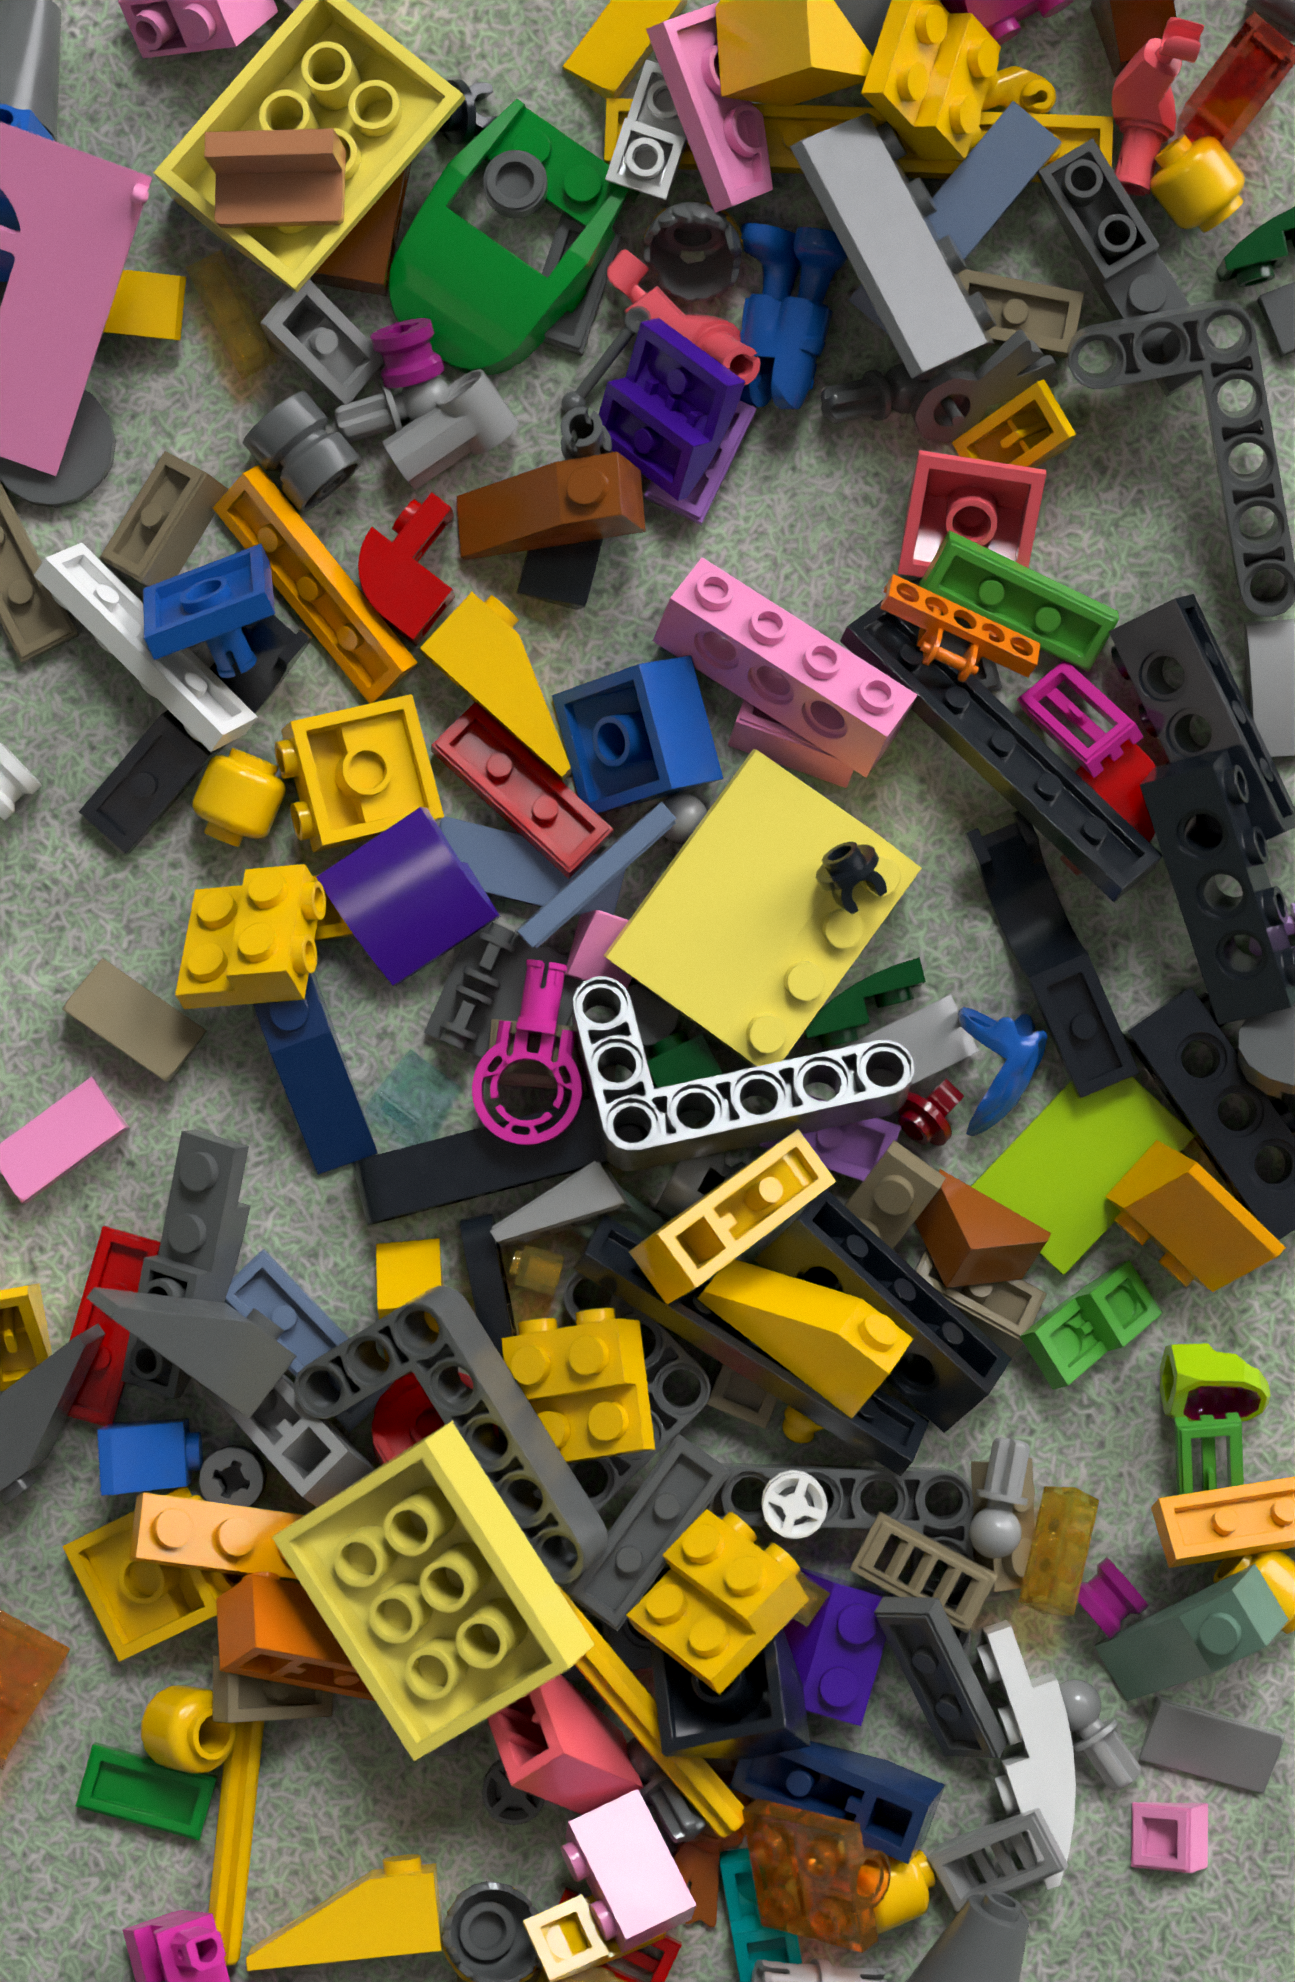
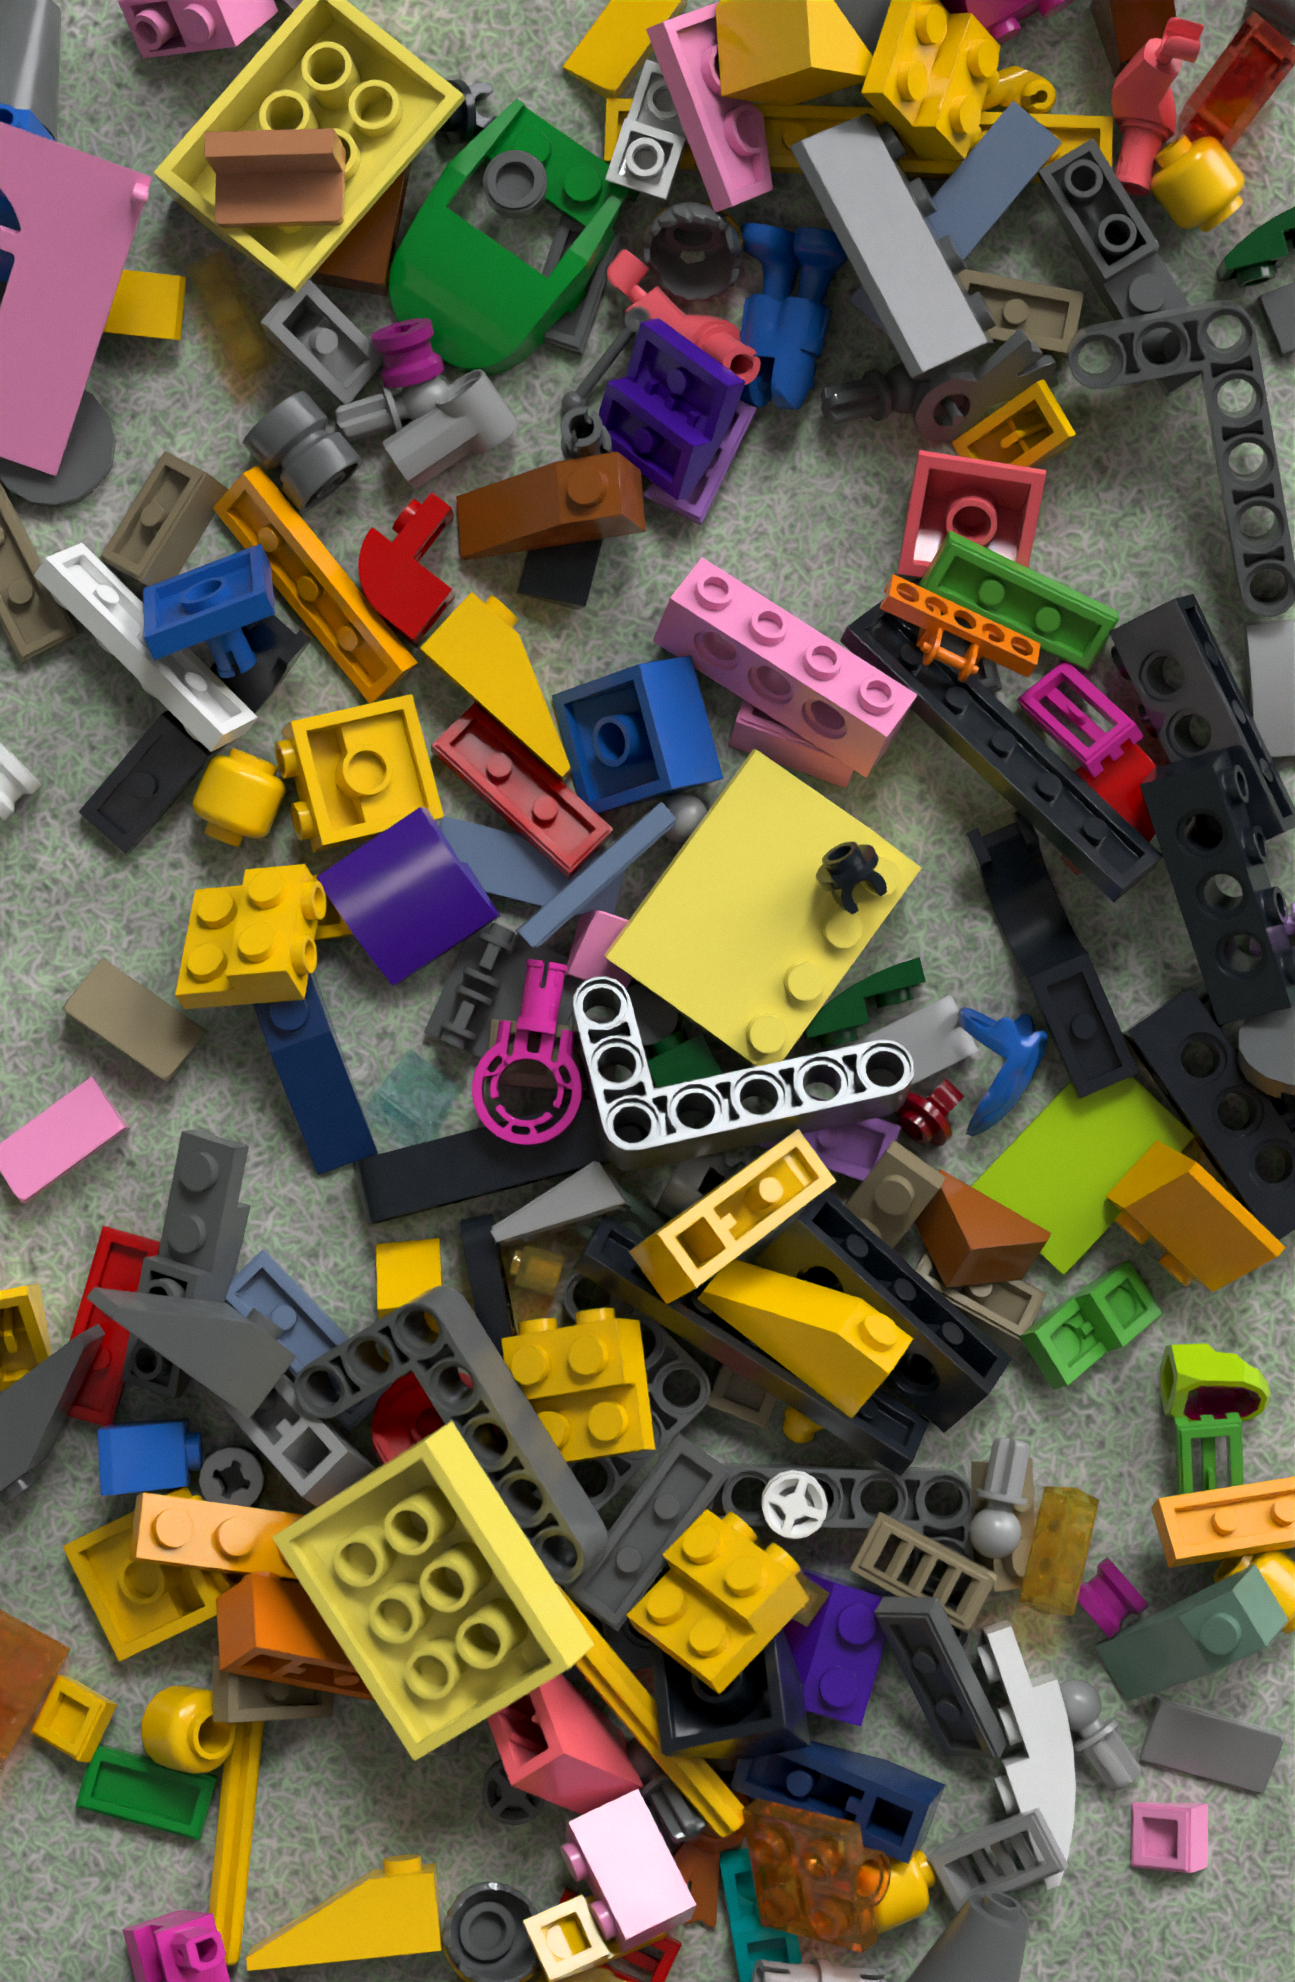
(73, 1718): none -> yellow tile

